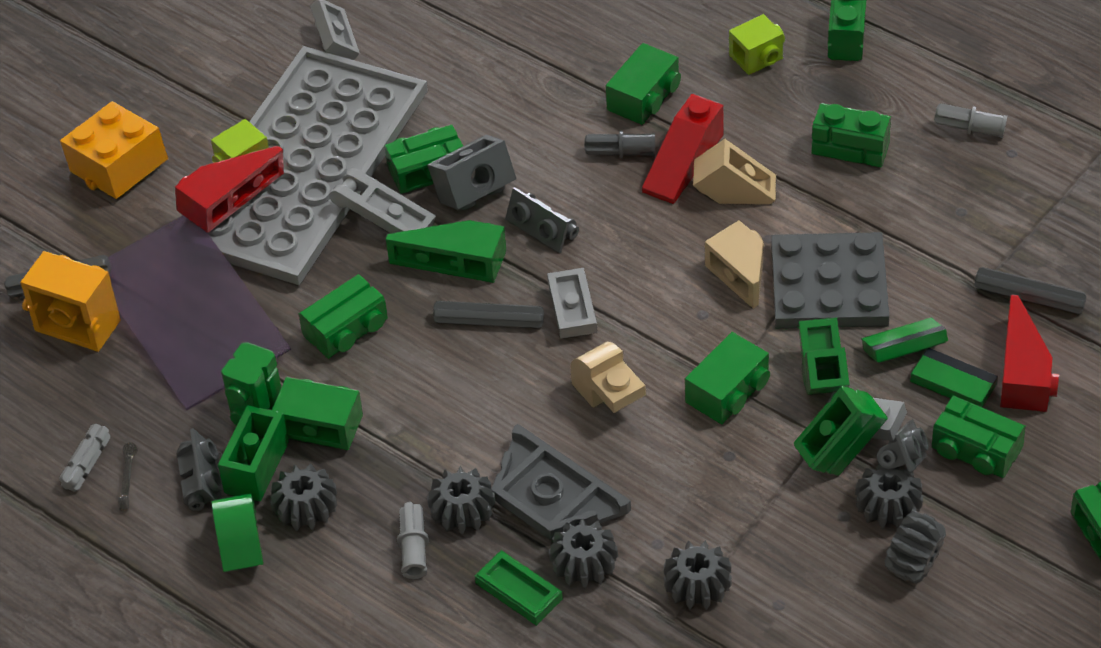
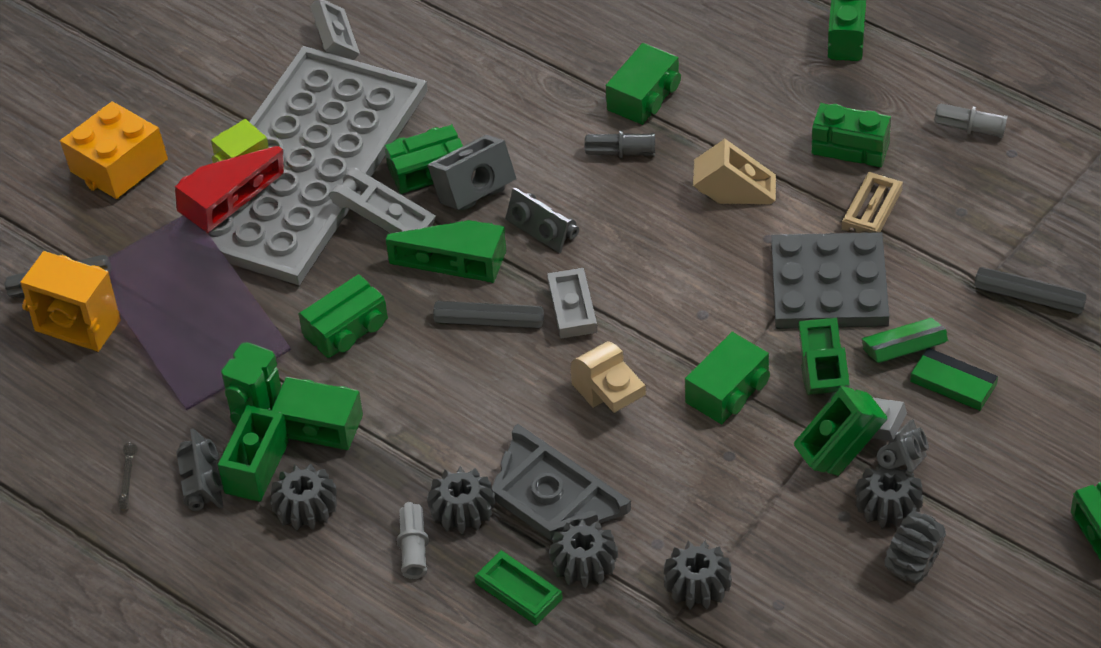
(84, 457): light grey axle -> none
(237, 532): green brick -> none
(692, 132): red slope -> none
(737, 260): tan slope -> none
(756, 44): lime brick -> none
(863, 225): none -> tan tile
(978, 437): green brick -> none
(1027, 363): red slope -> none

